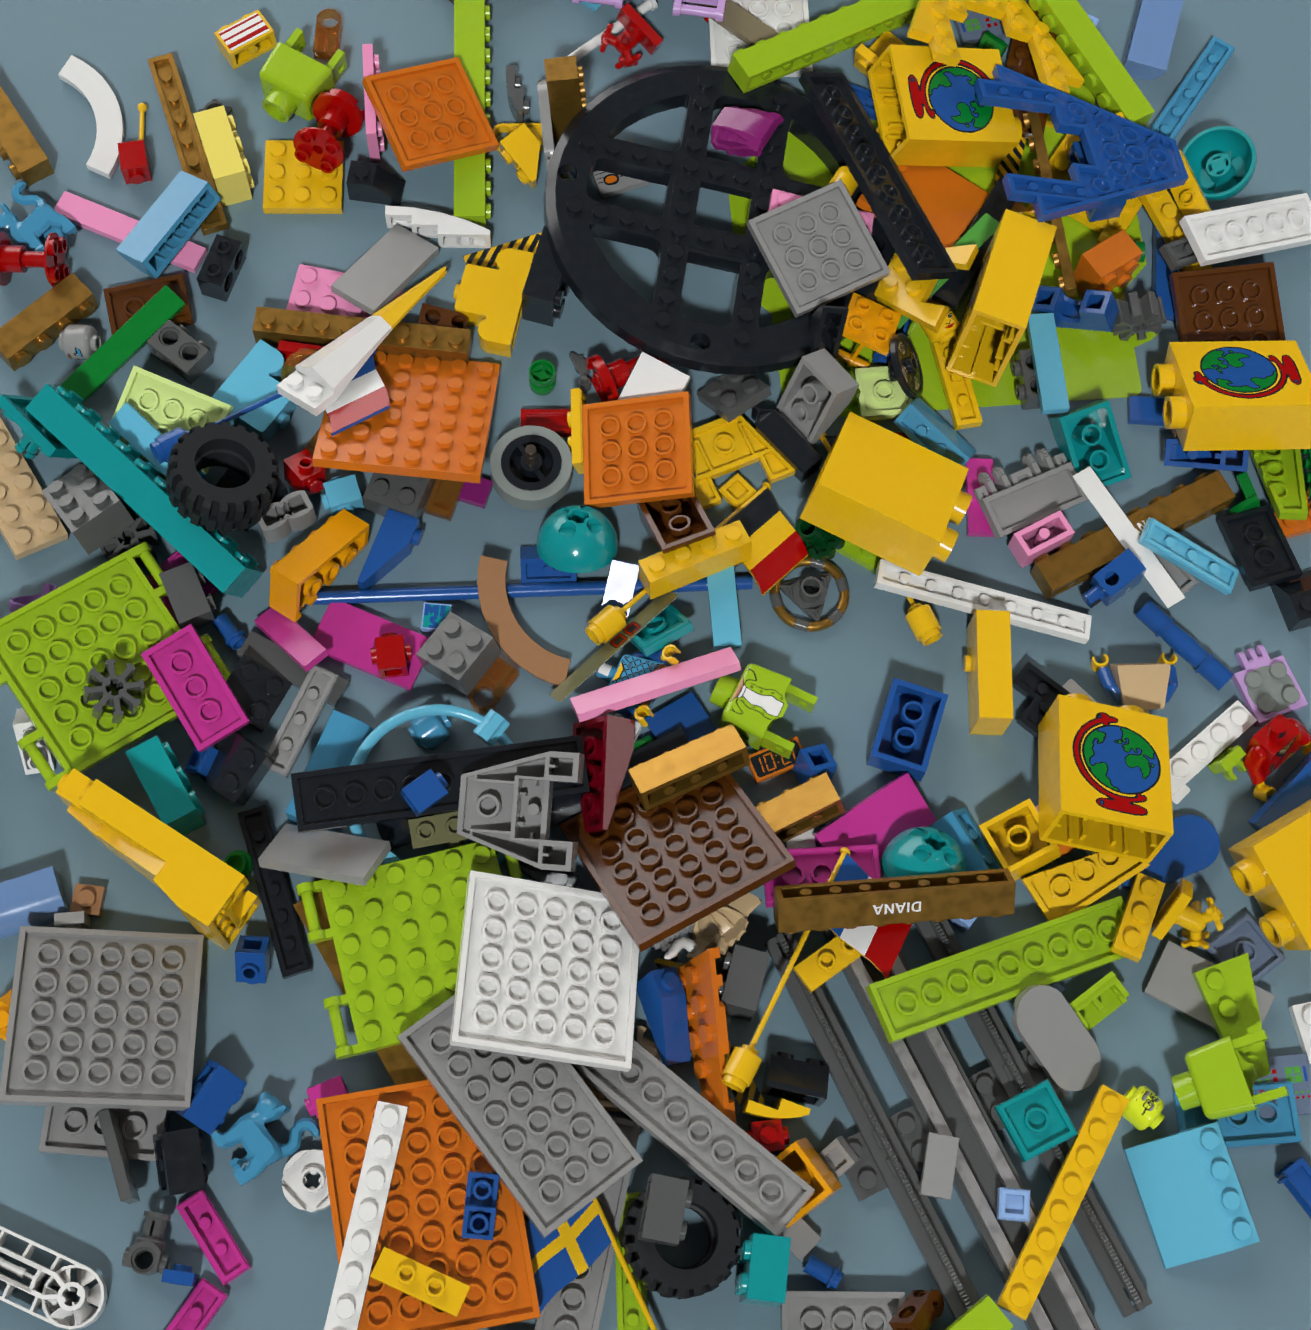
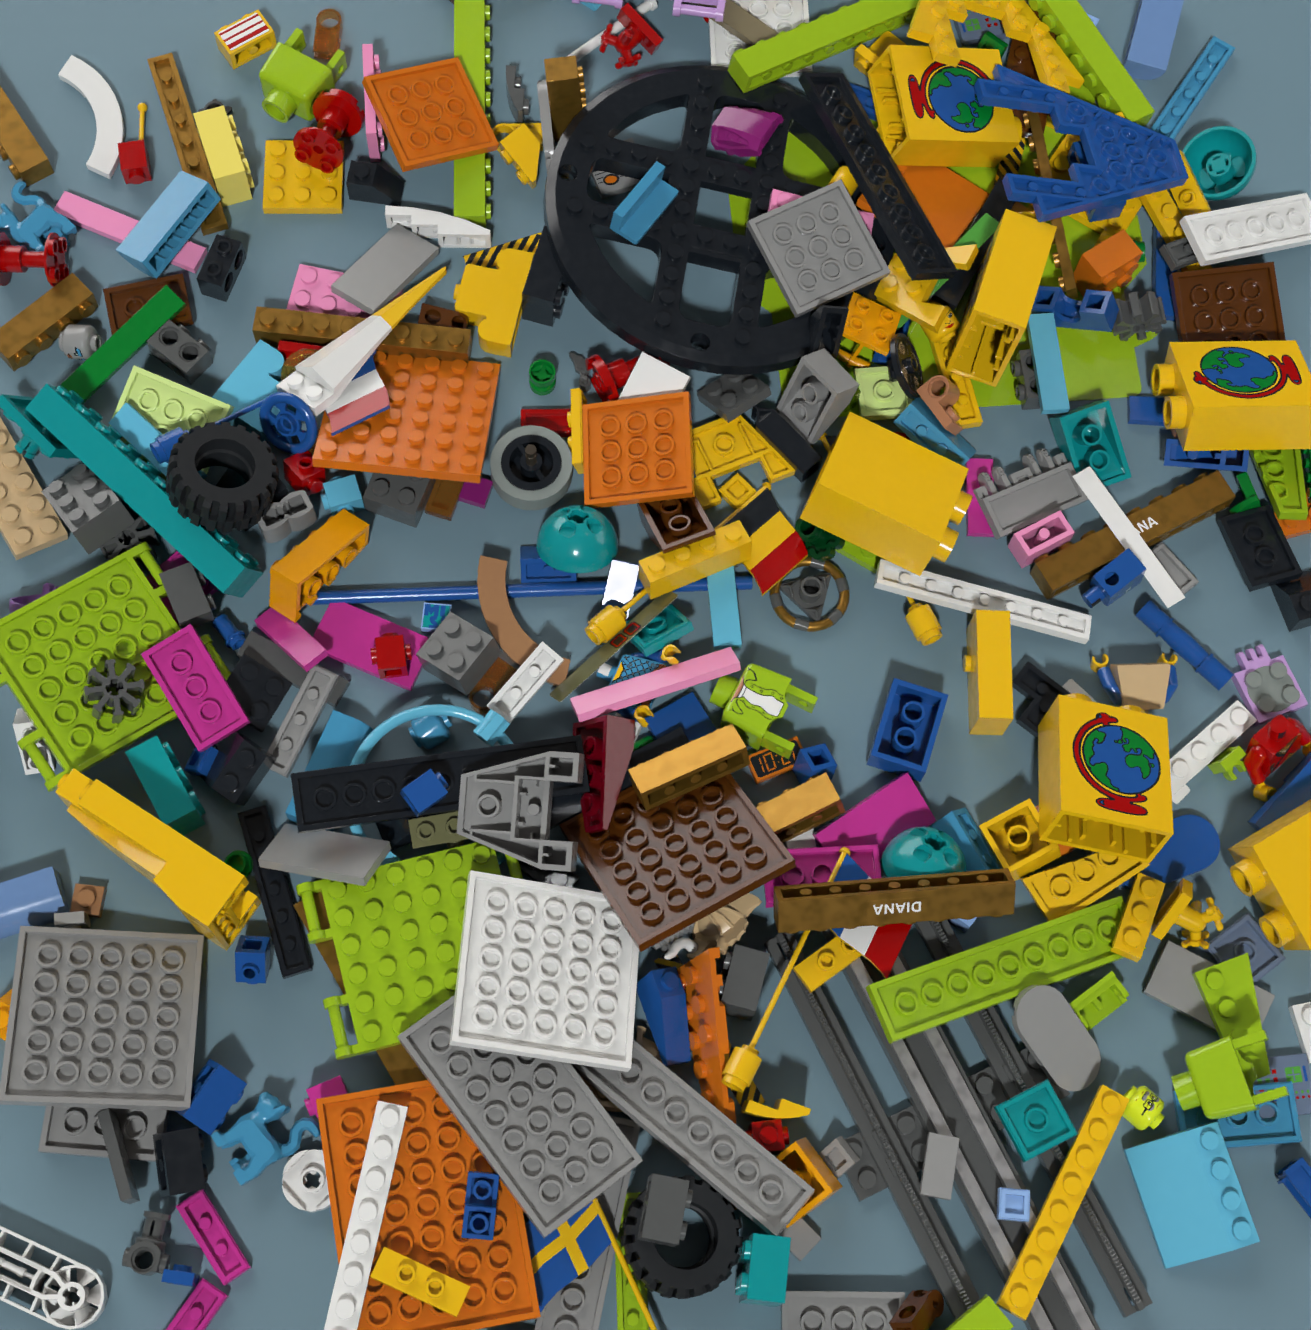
(288, 422): none -> blue plate
(391, 546): blue slope -> none
(525, 682): none -> white plate
(643, 205): none -> dark azure panel
(796, 1079): black slope -> none
(823, 1272): blue pin -> none
(942, 404): none -> nougat plate
(1188, 556): medium azure tile -> none

